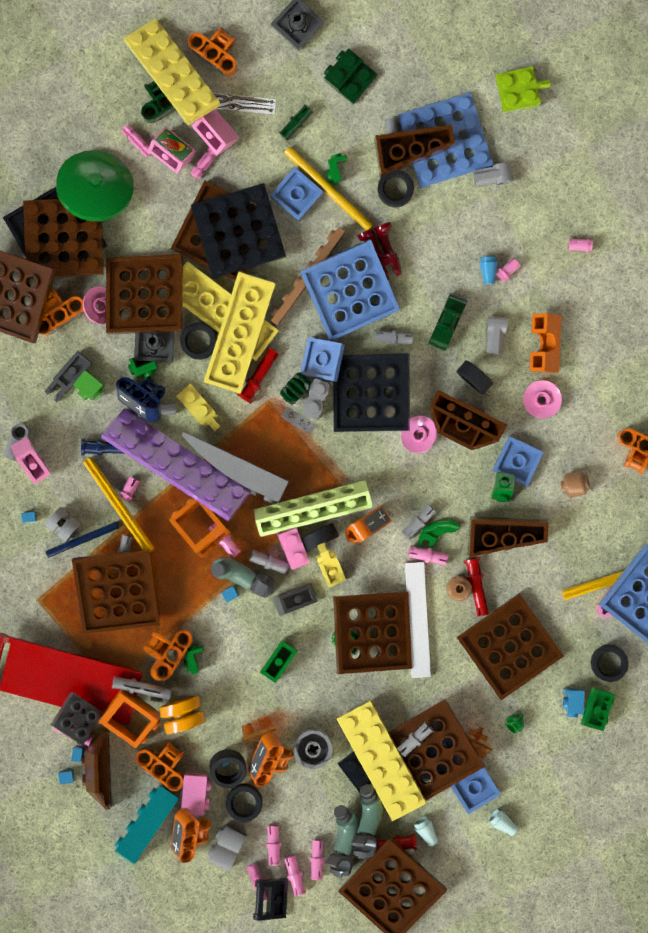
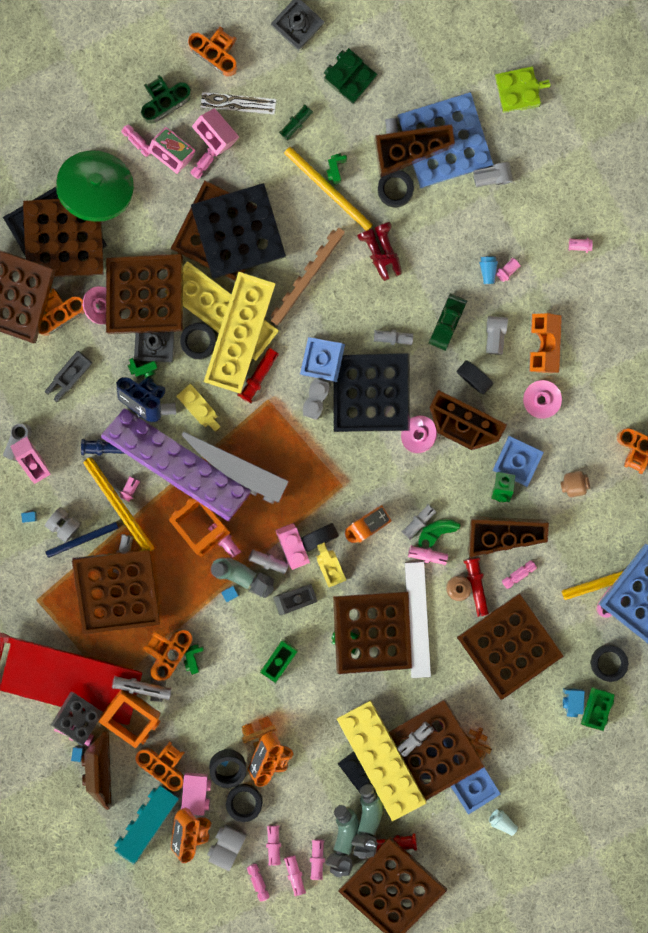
(66, 777): dark azure piece -> none
(89, 386): bright green brick -> none
(172, 71): light yellow plate -> none
(182, 714): light orange wheel -> none
(276, 899): black plate -> none
(295, 388): dark green gear -> none
(296, 194): medium blue plate -> none
(298, 420): white sticker -> none
(307, 757): light grey brick -> none
(312, 508): yellowish green brick -> none
(369, 313): medium blue piece -> none
(425, 829): light aqua cone -> none
(515, 723): green plate -> none
(519, 574): none -> bright pink axle

